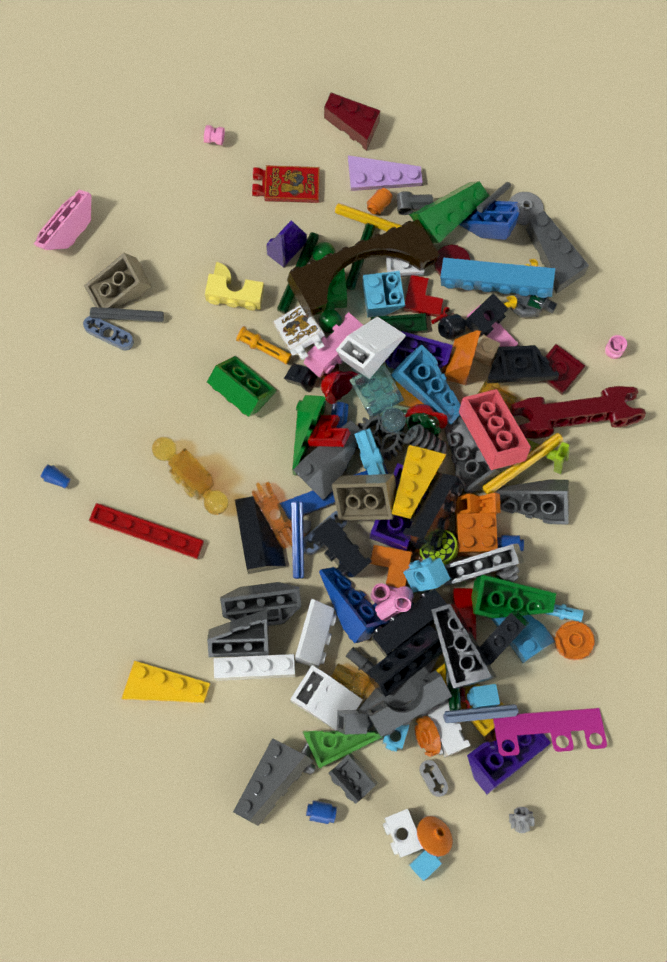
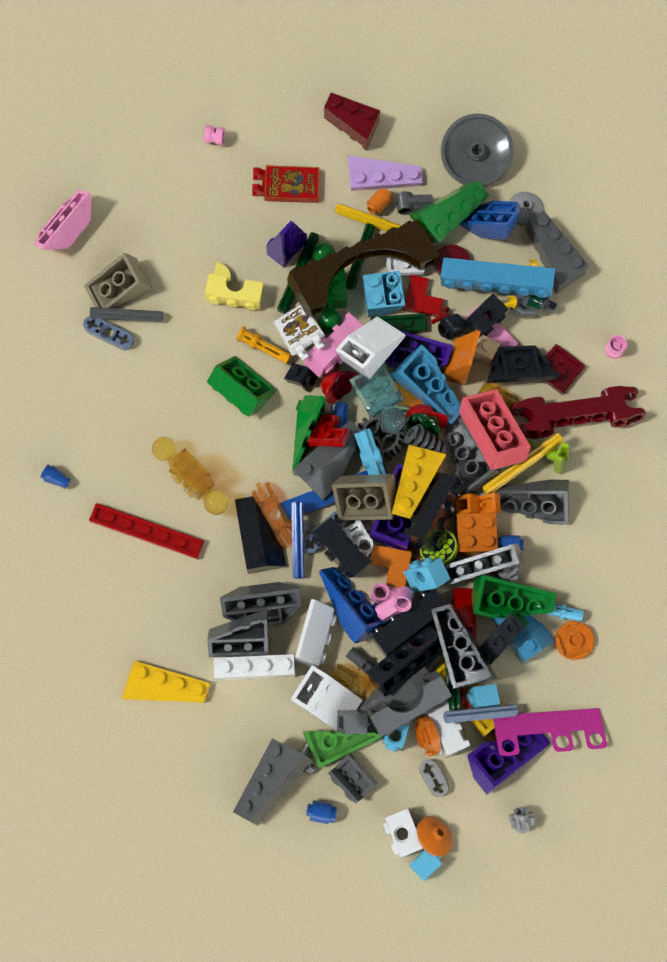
(358, 535): none -> white piece
(477, 149): none -> dark grey dish
(493, 197): dark grey bar -> none

